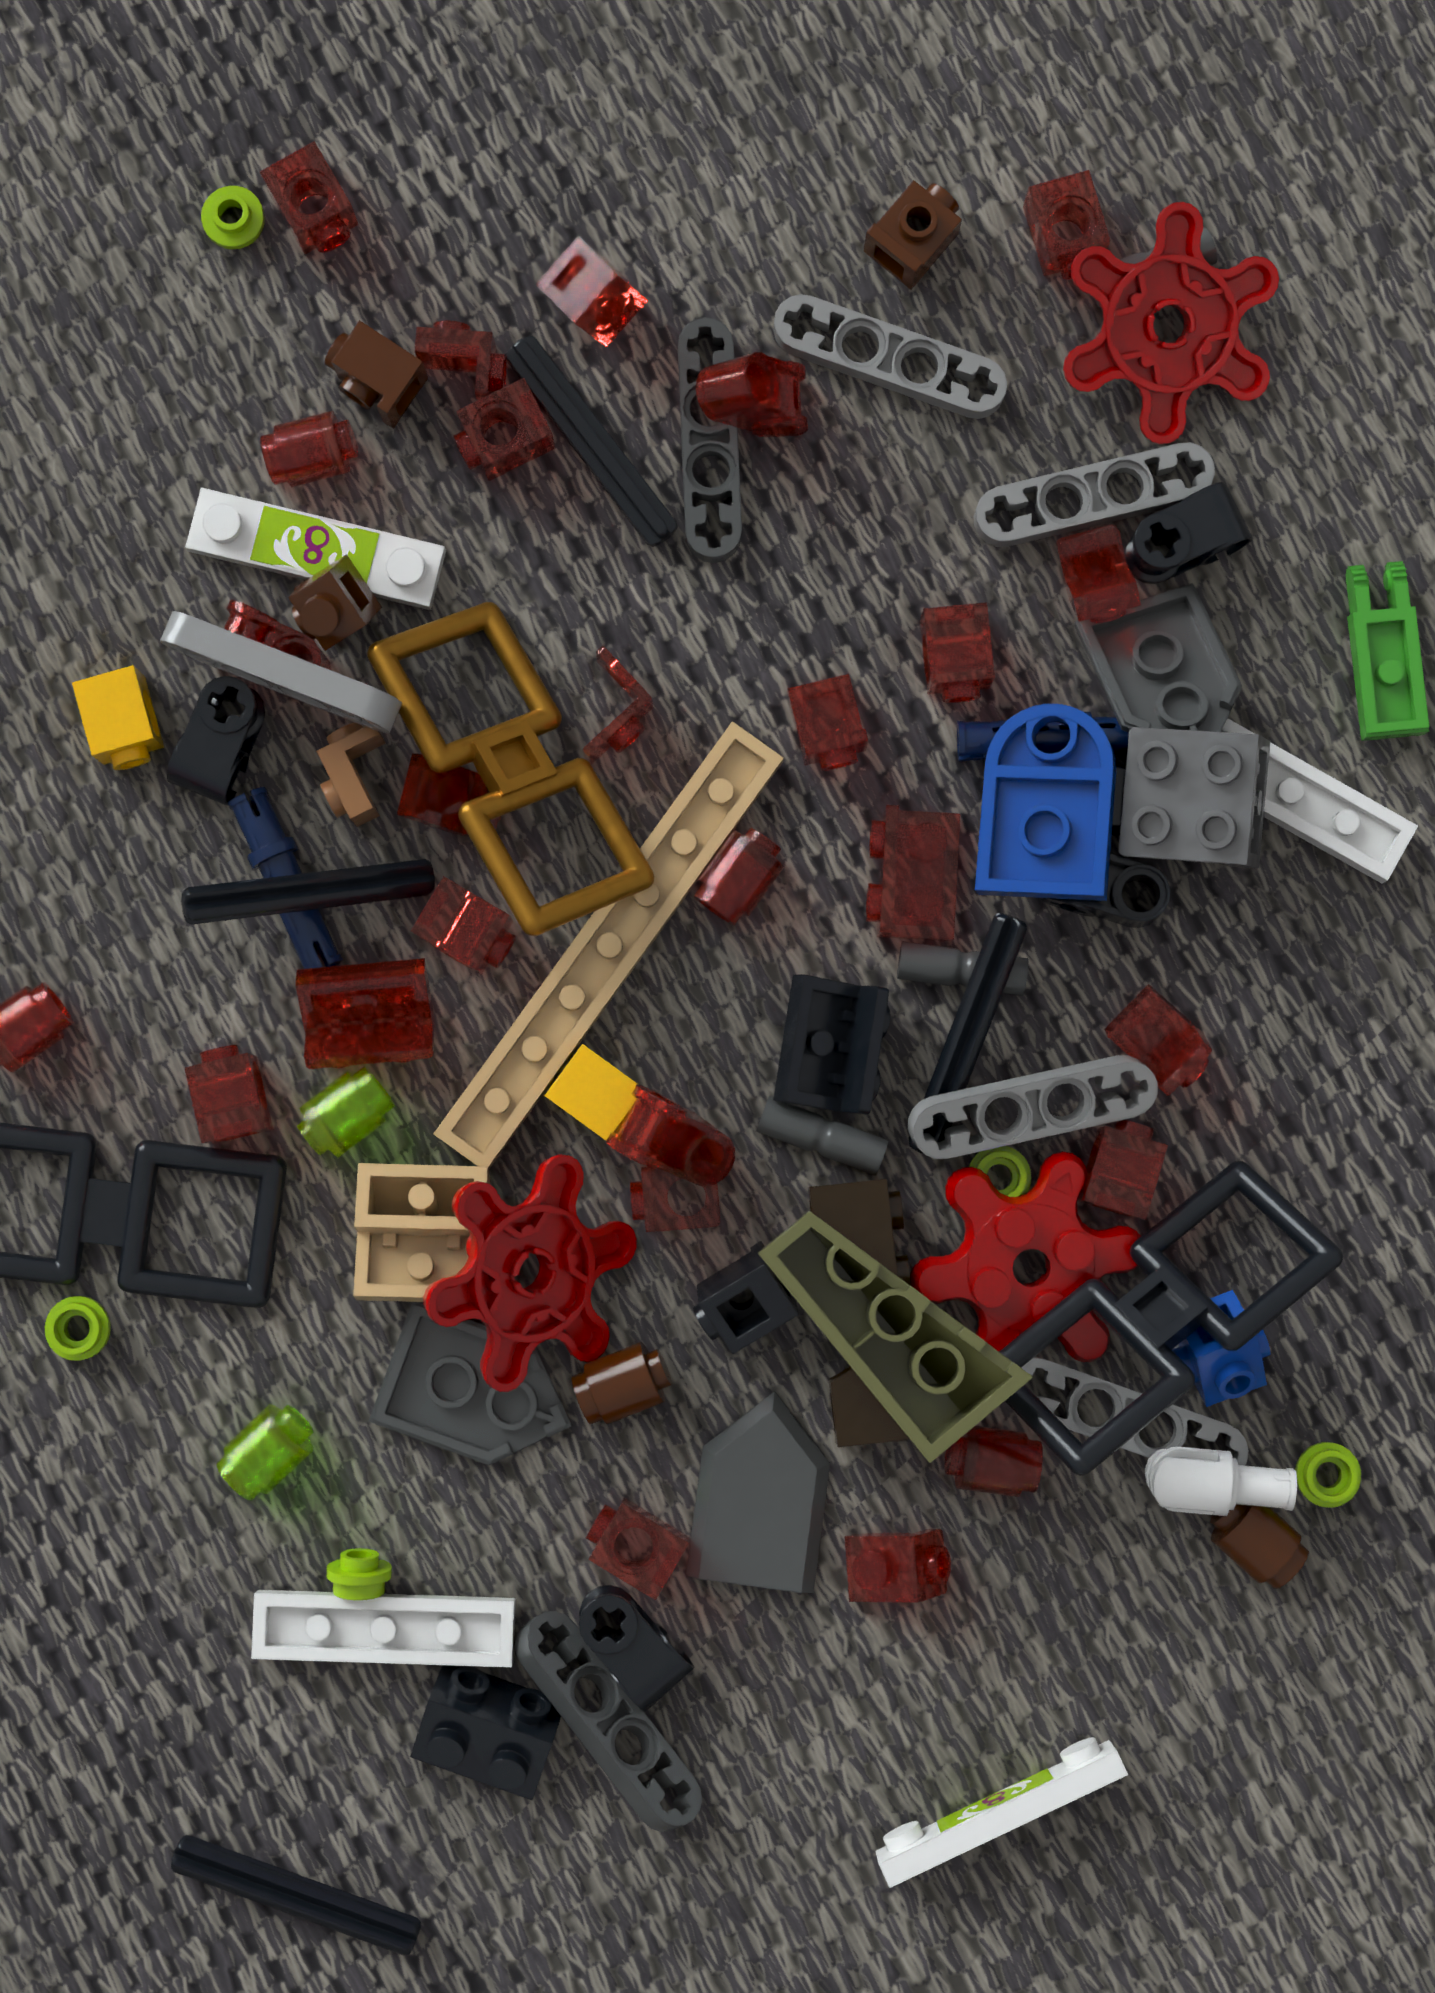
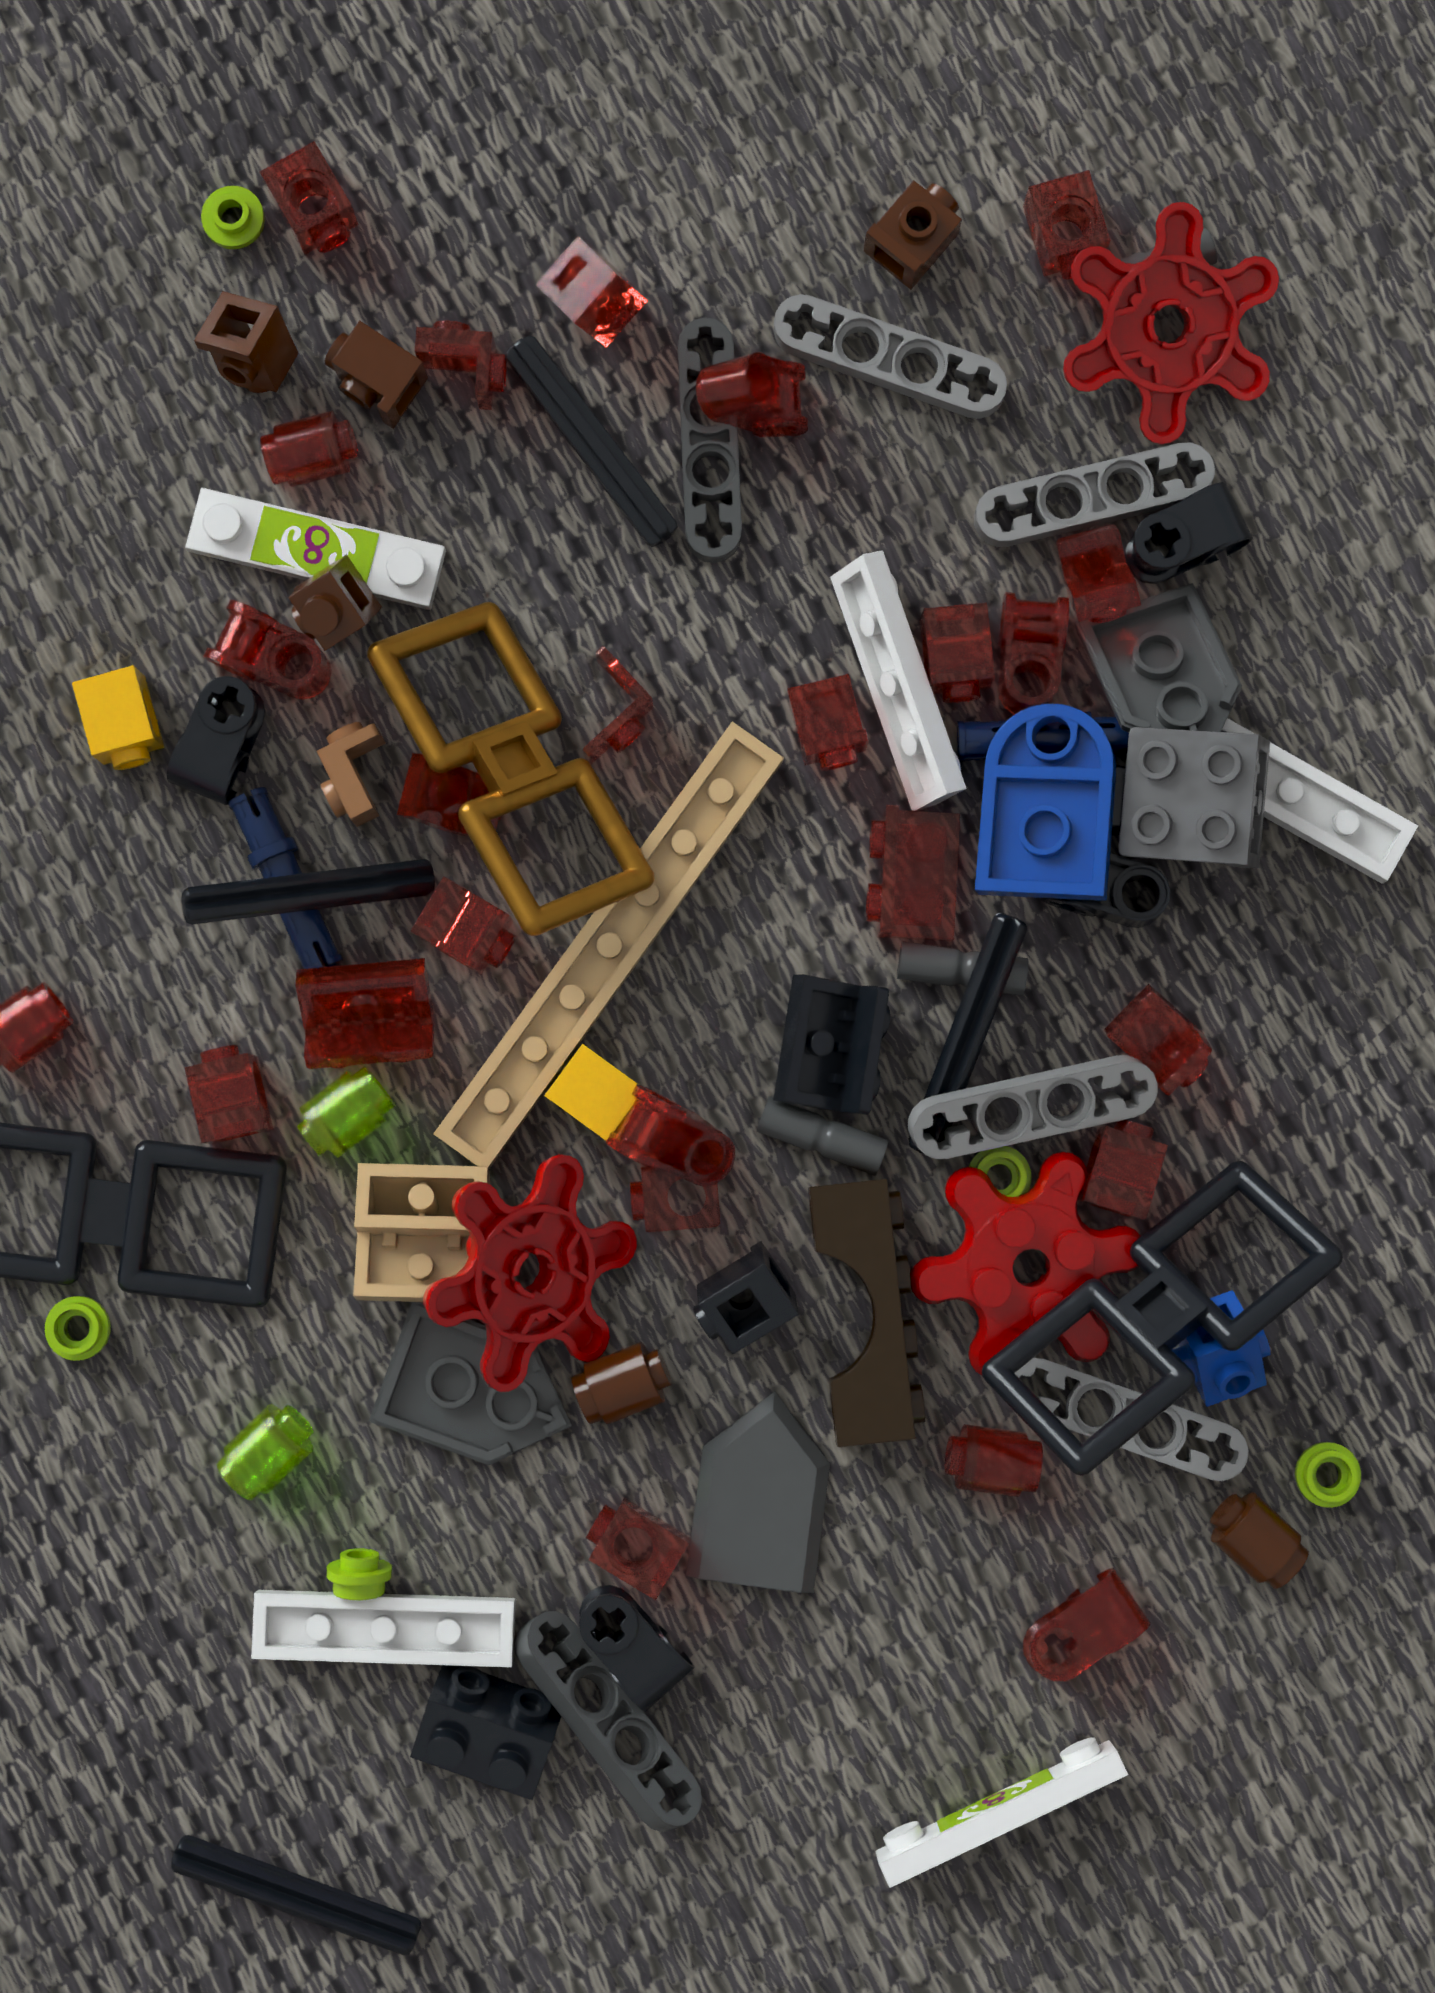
(247, 357): none -> reddish brown brick
(281, 672): light grey beam -> none
(510, 405): clear red brick -> none
(739, 875): clear red brick -> none
(897, 681): none -> white plate
(897, 1566): clear red bracket -> none
(905, 1349): olive wedge -> none
(1031, 642): none -> clear red piece
(1094, 1622): none -> clear red piece
(1214, 1482): white arm -> none
(1386, 657): bright green hinge -> none

